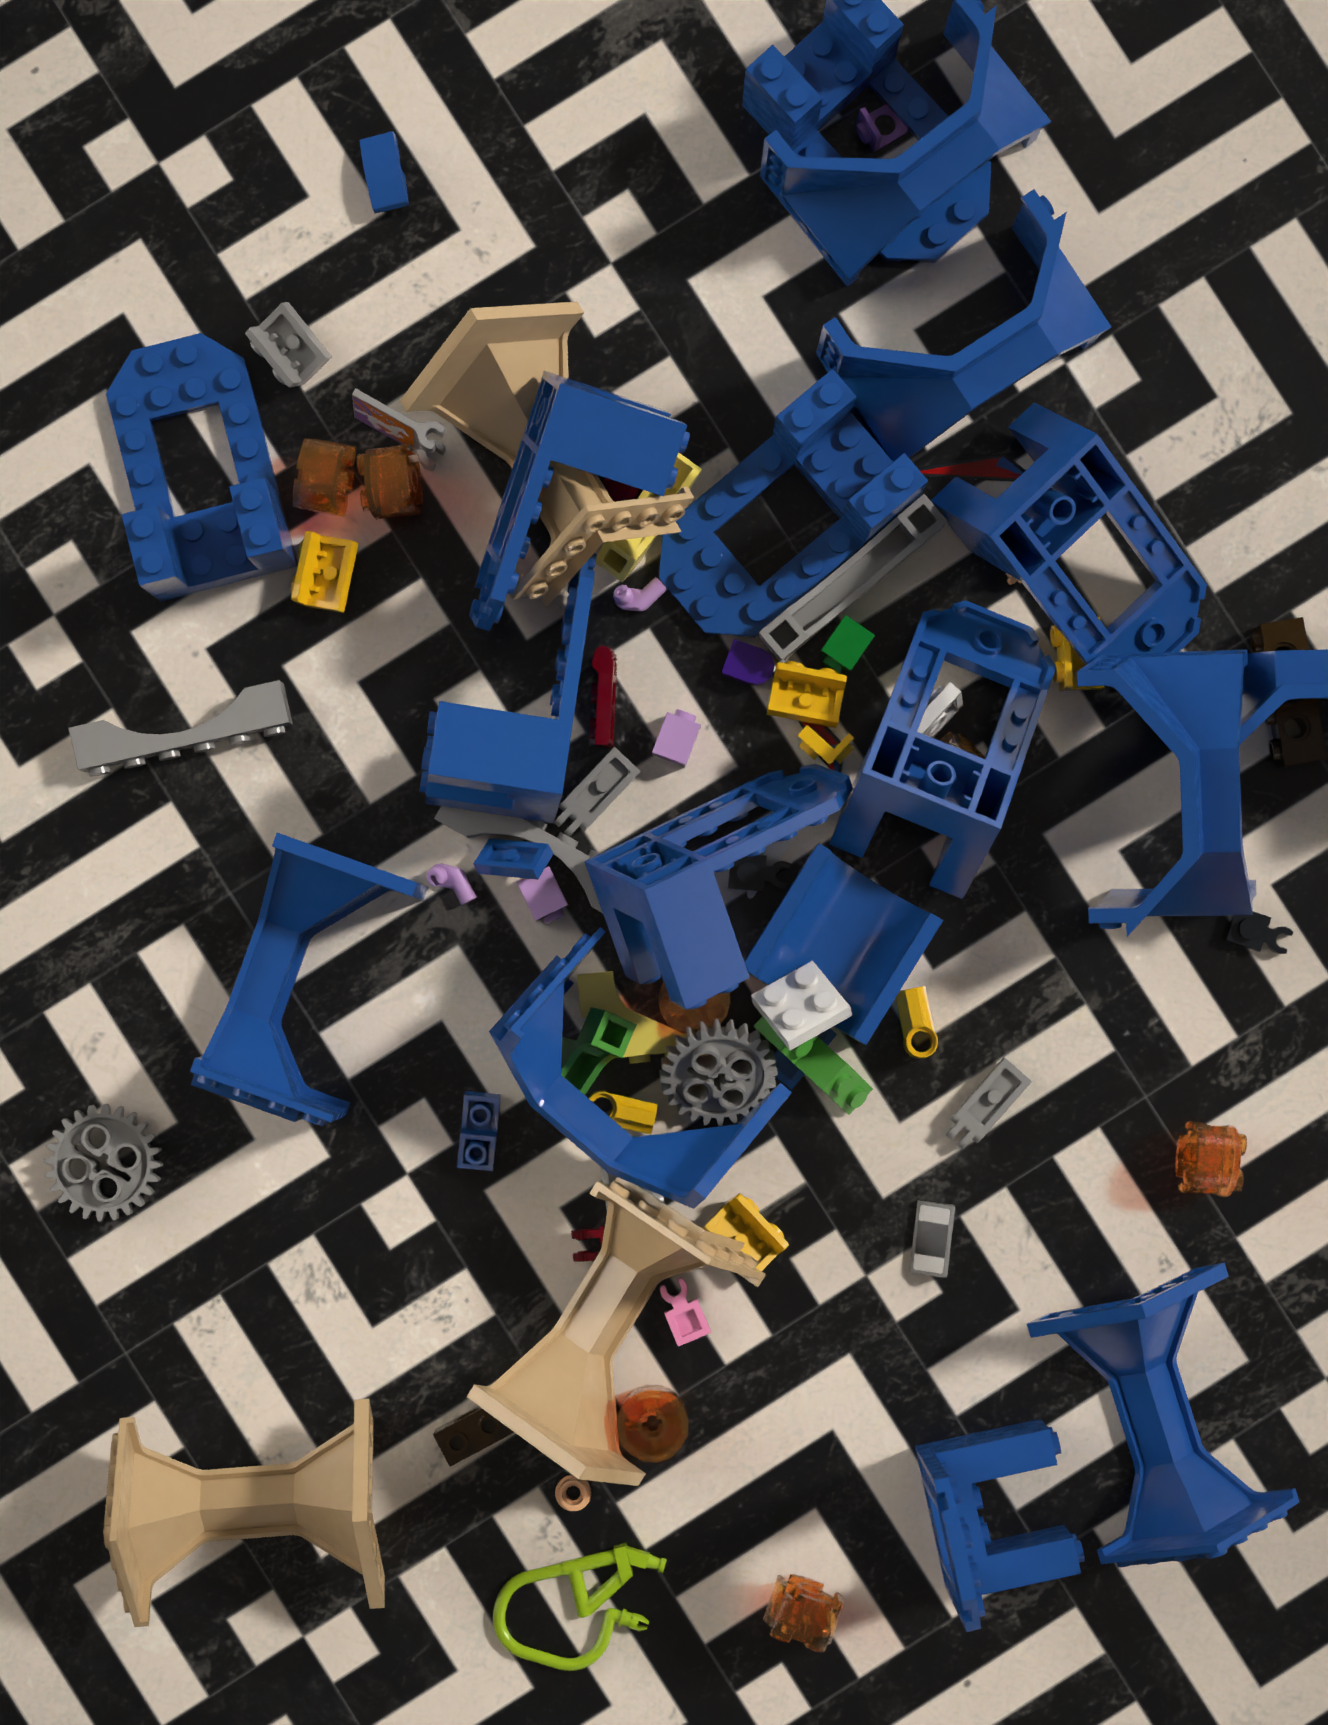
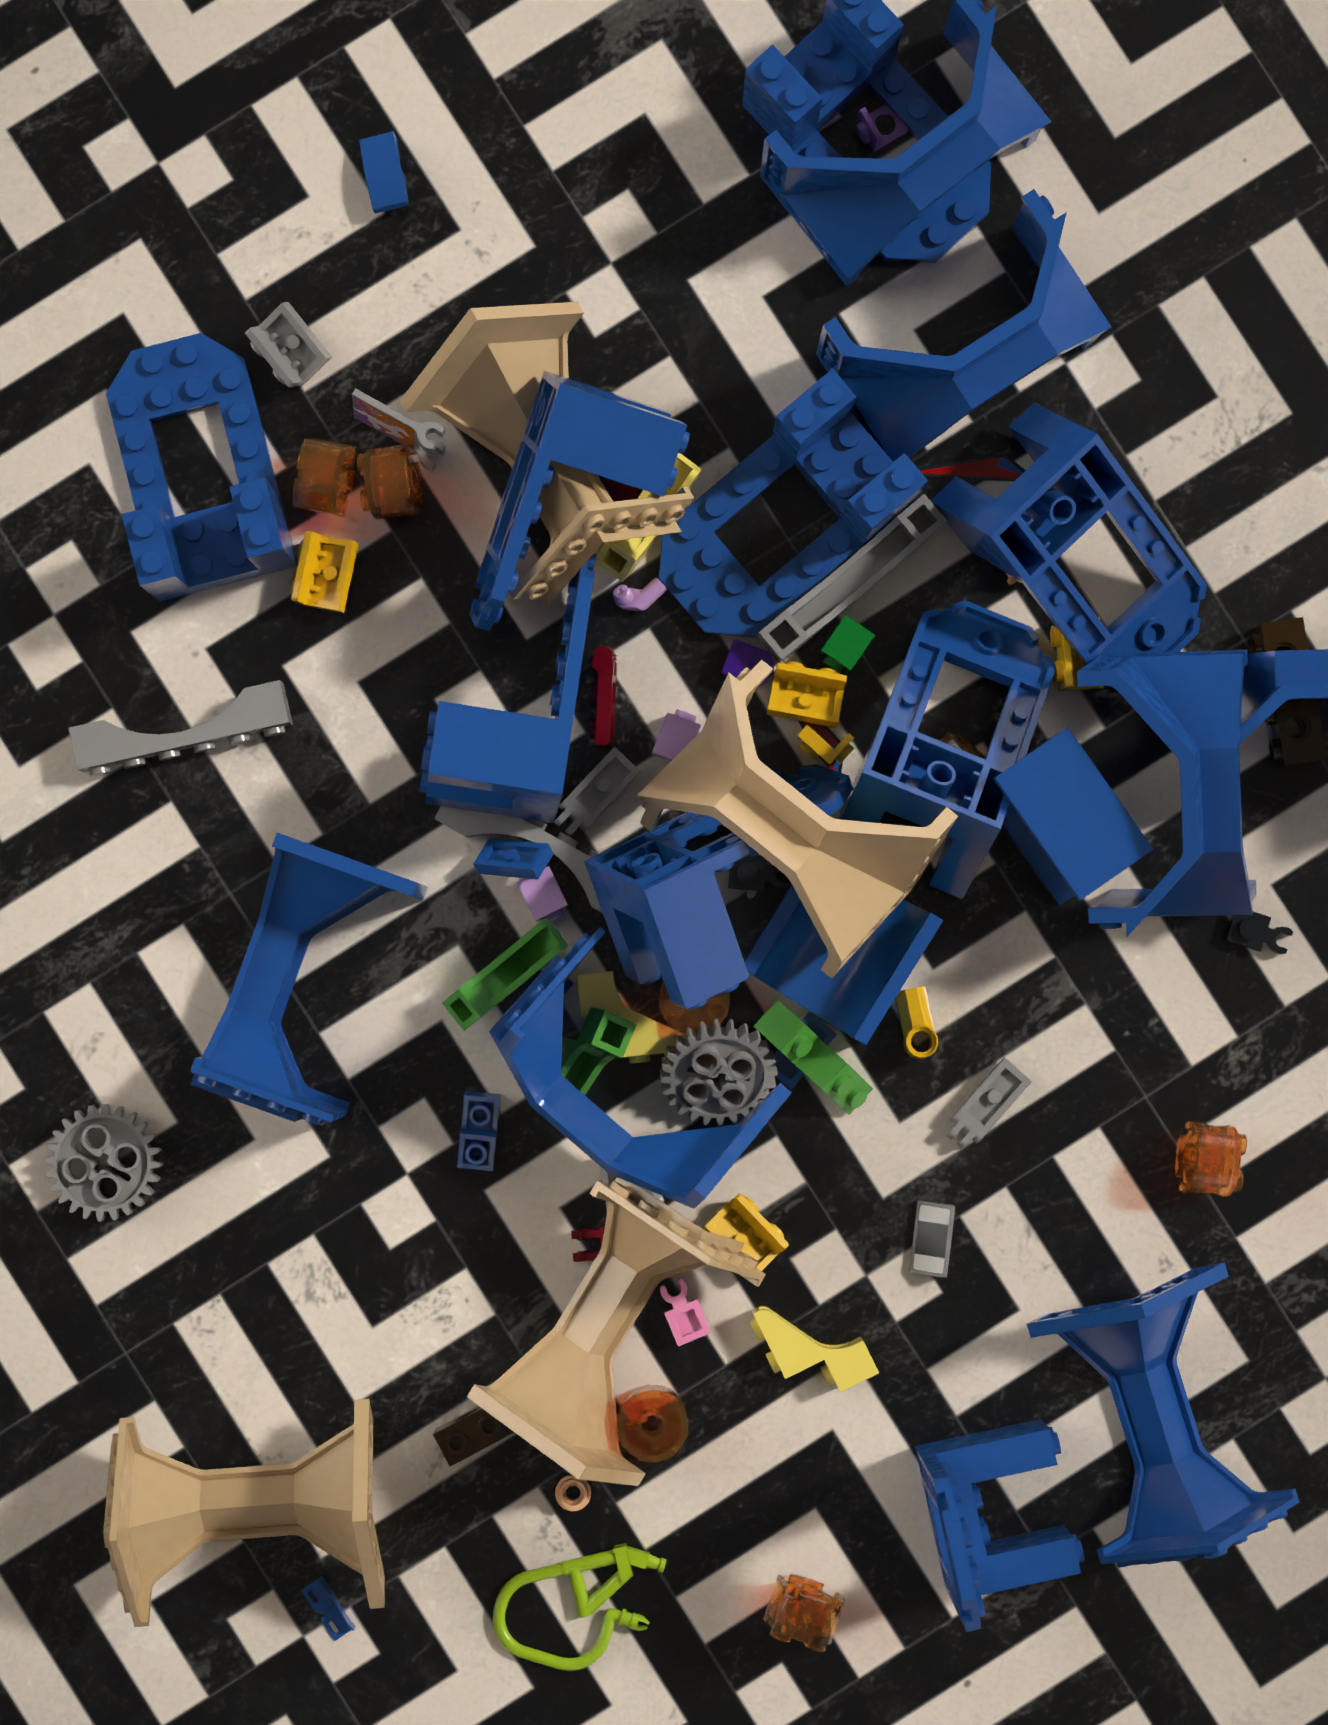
(325, 1598): none -> blue piece
(452, 878): lavender arm -> none
(505, 974): none -> bright green arch
(630, 1112): yellow piece -> none
(796, 1351): none -> light yellow arch
(801, 1005): white plate -> none
(841, 869): none -> tan panel
(941, 709): white plate -> none
(1068, 819): none -> blue piece

